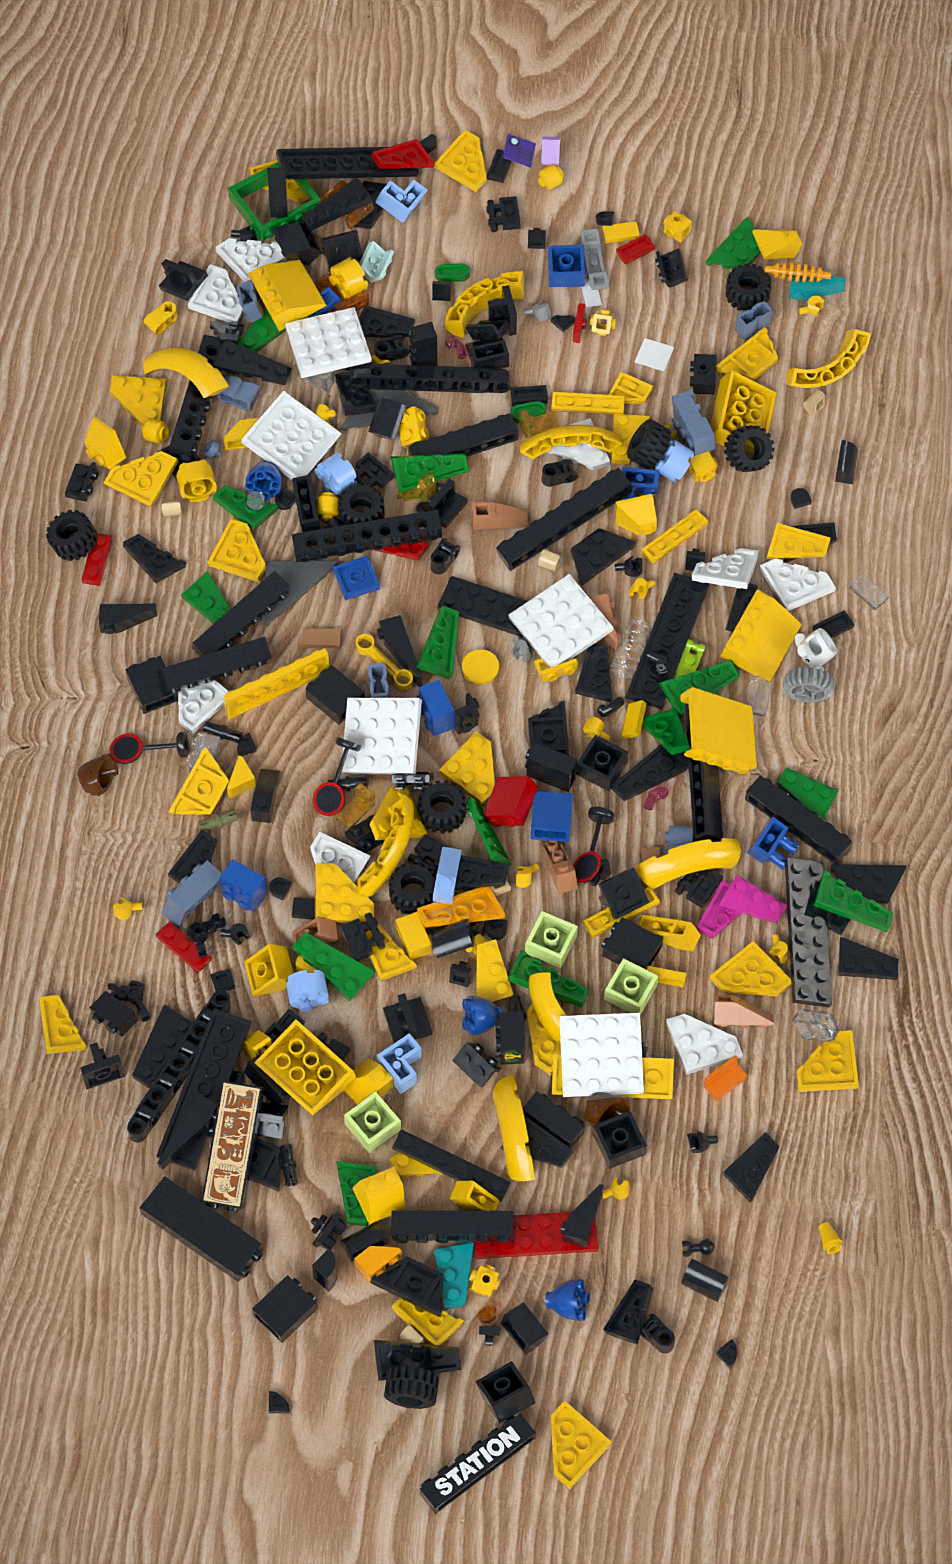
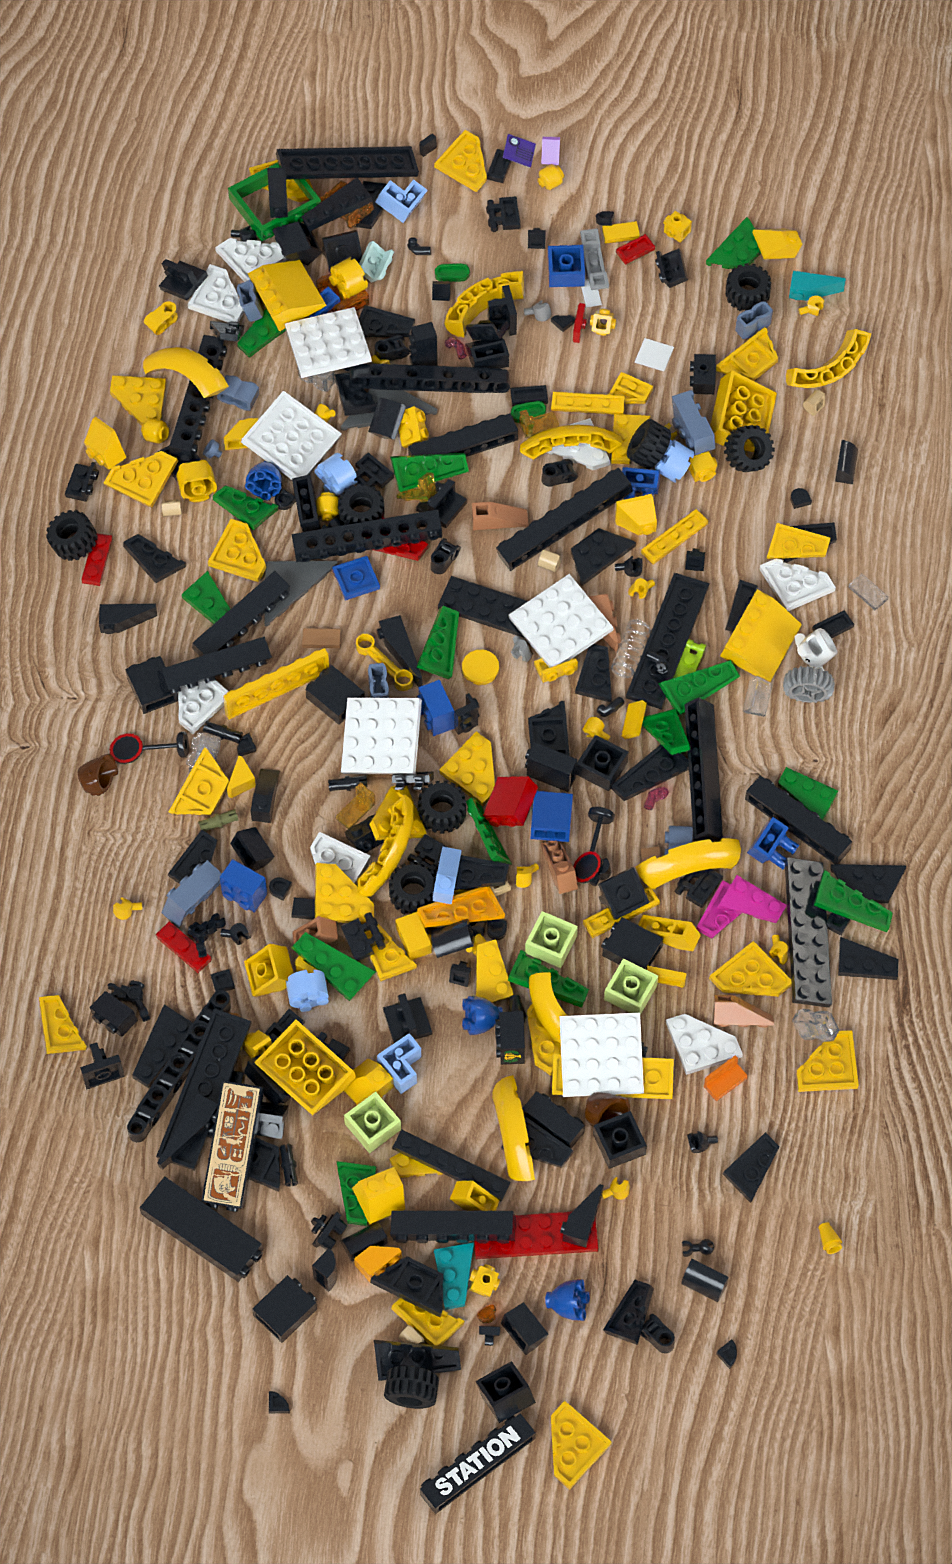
(245, 361): black wing -> none
(252, 849): none -> black brick
(255, 500): clear tile -> none
(329, 796): black piece -> none
(403, 155): red wing -> none
(415, 248): none -> black arm
(476, 1063): black bracket -> none
(720, 731): yellow panel -> none
(728, 570): white plate -> none
(797, 272): light orange piece -> none

